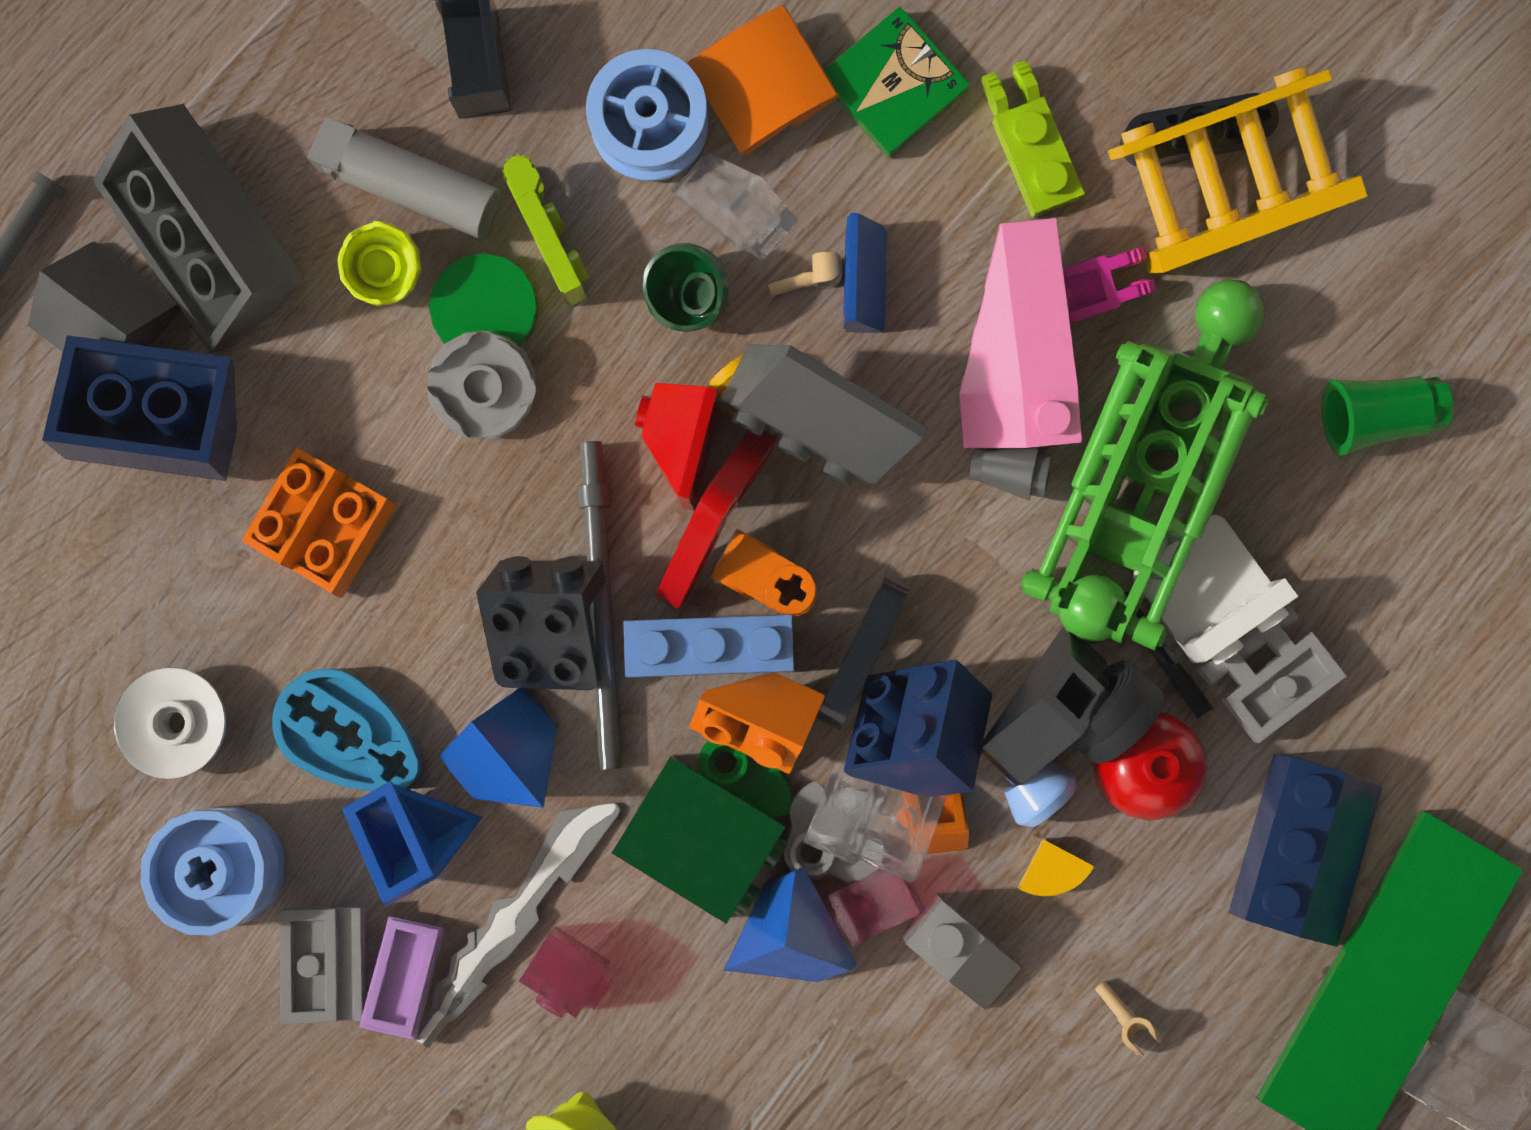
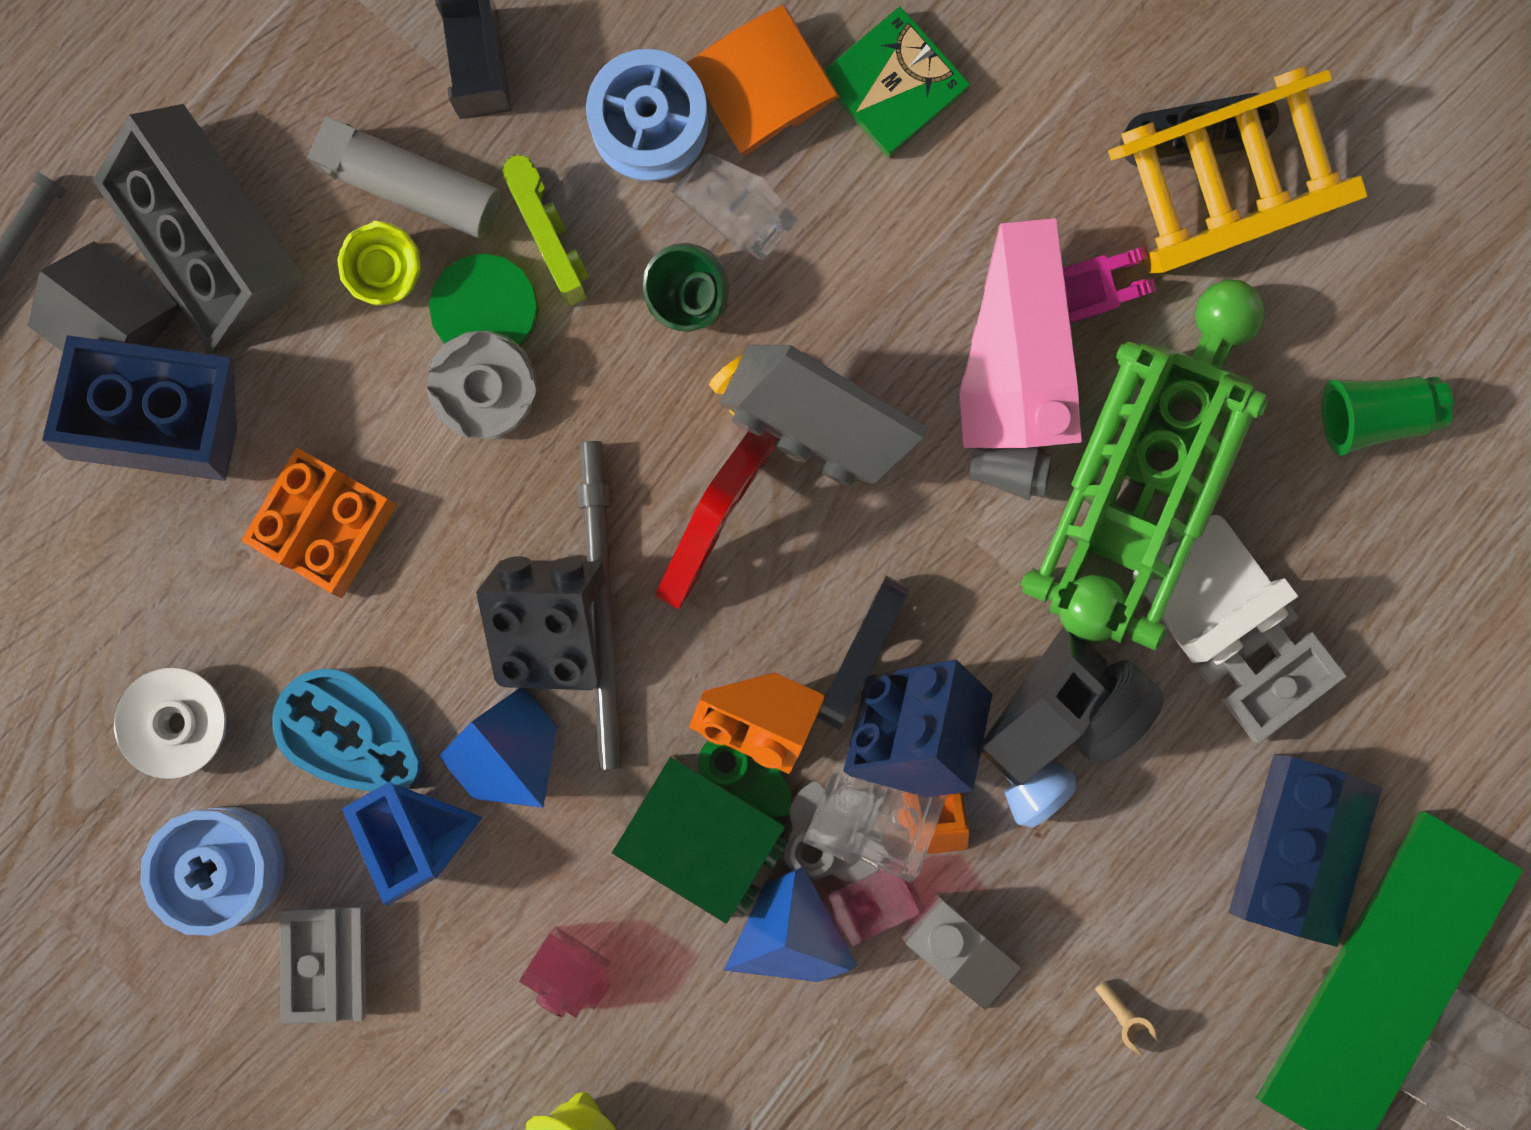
(402, 978): lavender tile -> none
(512, 918): light grey sword -> none
(679, 434): slope -> none
(708, 646): medium blue arch -> none
(758, 571): orange piece -> none
(825, 274): tan hand -> none
(864, 275): blue slope -> none
(1032, 144): lime hinge -> none
(1053, 871): yellow tile -> none
(1157, 774): red cylinder -> none
(1179, 677): black piece -> none

